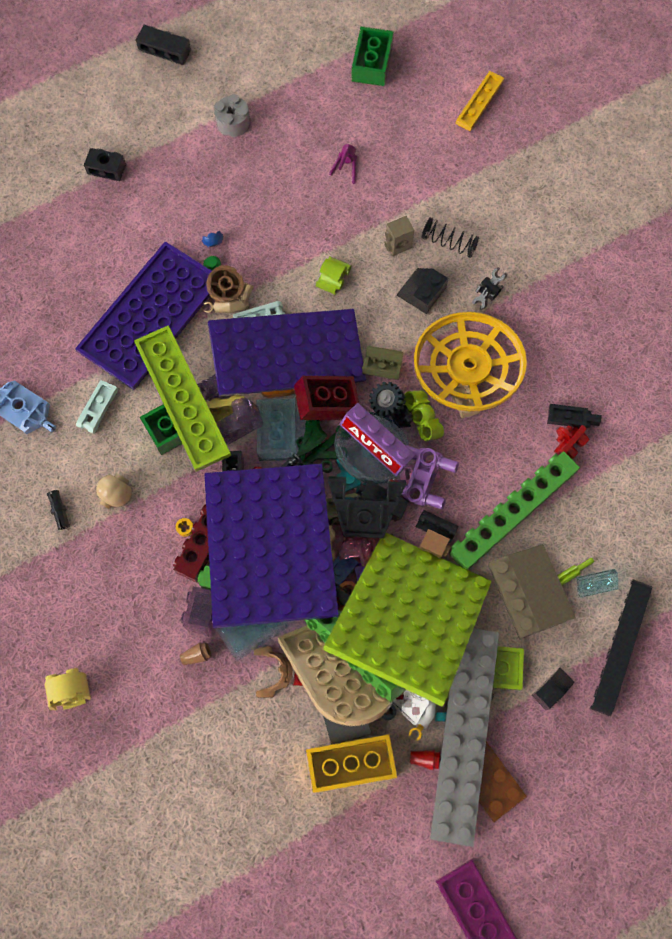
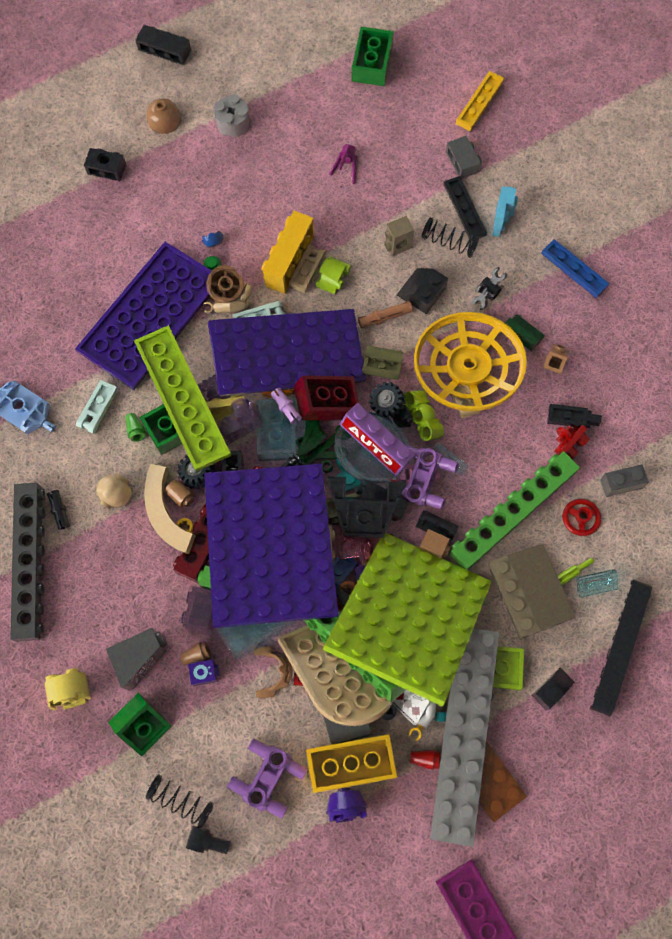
(20, 571): none -> dark grey brick
(135, 429): none -> bright green cone
(136, 656): none -> dark grey slope
(139, 724): none -> green slope
(151, 791): none -> black piece
(159, 514): none -> tan tile
(163, 116): none -> medium nougat cylinder
(179, 493): none -> medium nougat brick
(190, 476): none -> black wheel
(202, 840): none -> black pin
(203, 672): none -> dark purple brick
(267, 778): none -> medium lavender piece
(286, 406): none -> lavender pin
(288, 251): none -> yellow brick
(306, 268): none -> tan plate
(346, 805): none -> dark purple cone
(377, 317): none -> nougat pin
(448, 454): none -> clear light blue tile
(463, 157): none -> dark grey brick
(464, 207): none -> black tile
(505, 209): none -> medium azure plate
(526, 332): none -> dark green panel
(556, 358): none -> medium nougat brick
(575, 268): none -> blue plate
(586, 512): none -> red piece
(624, 480): none -> dark grey brick

